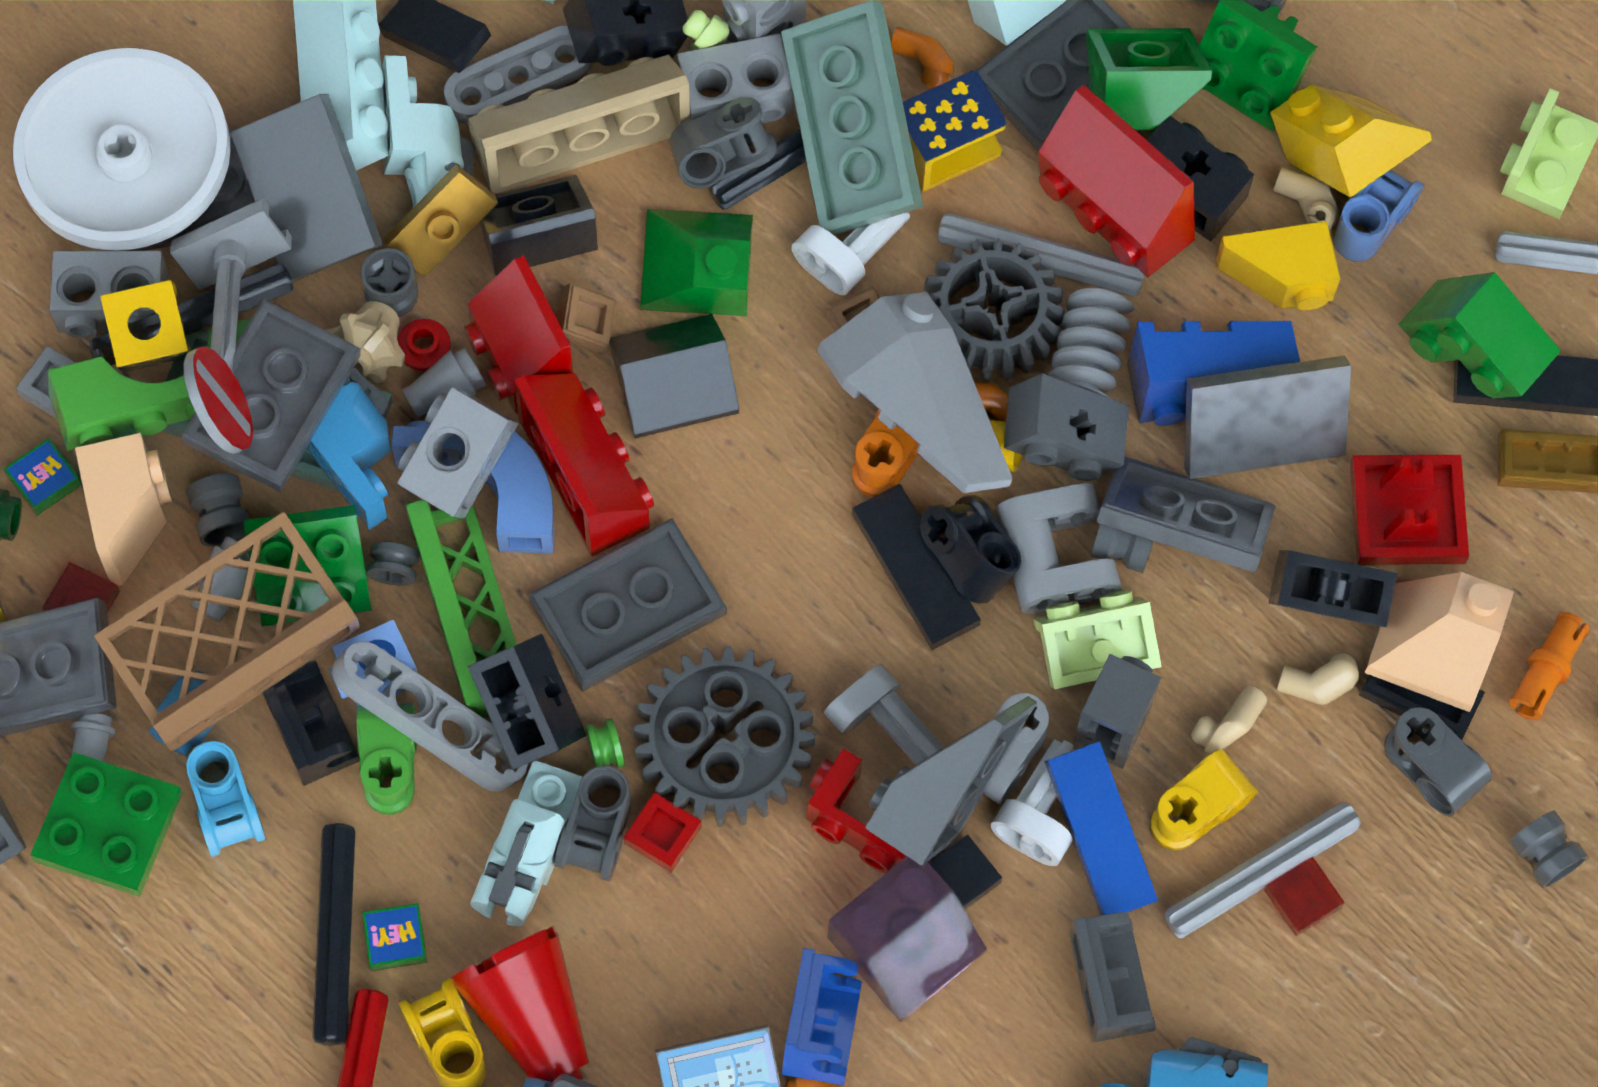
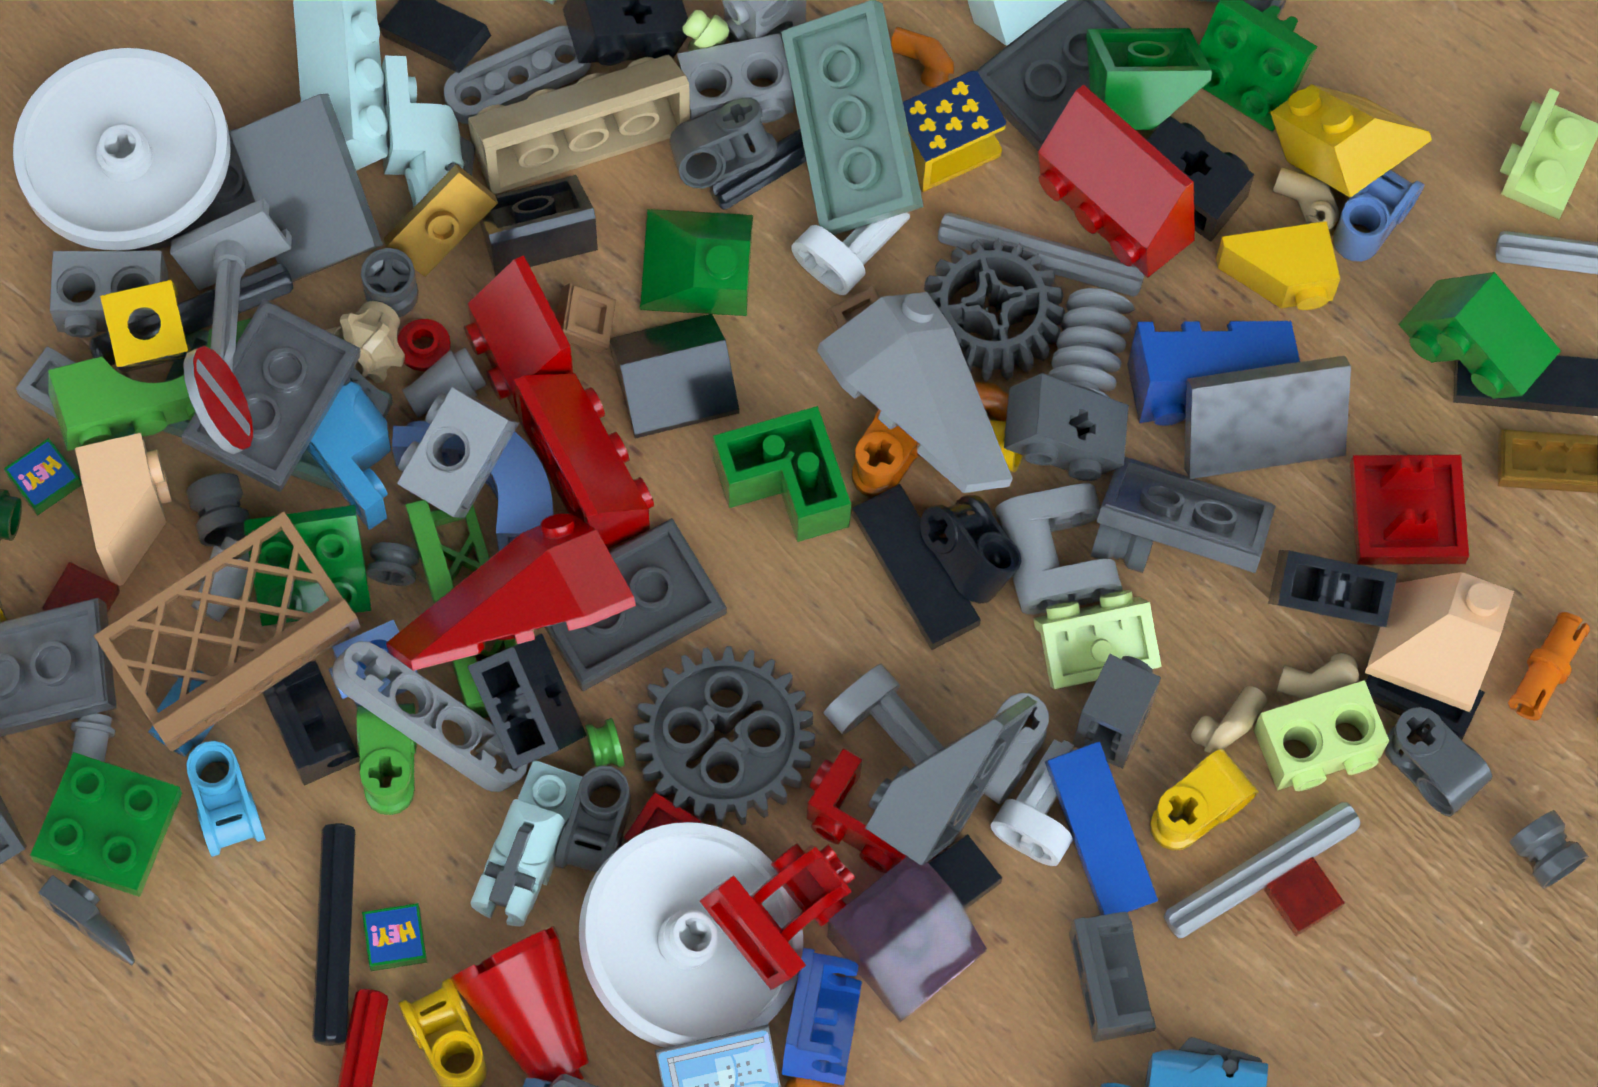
(78, 907): none -> dark grey plate
(531, 583): none -> red wedge
(659, 952): none -> white dish
(790, 459): none -> green brick
(812, 880): none -> red tile
(1314, 724): none -> yellowish green brick

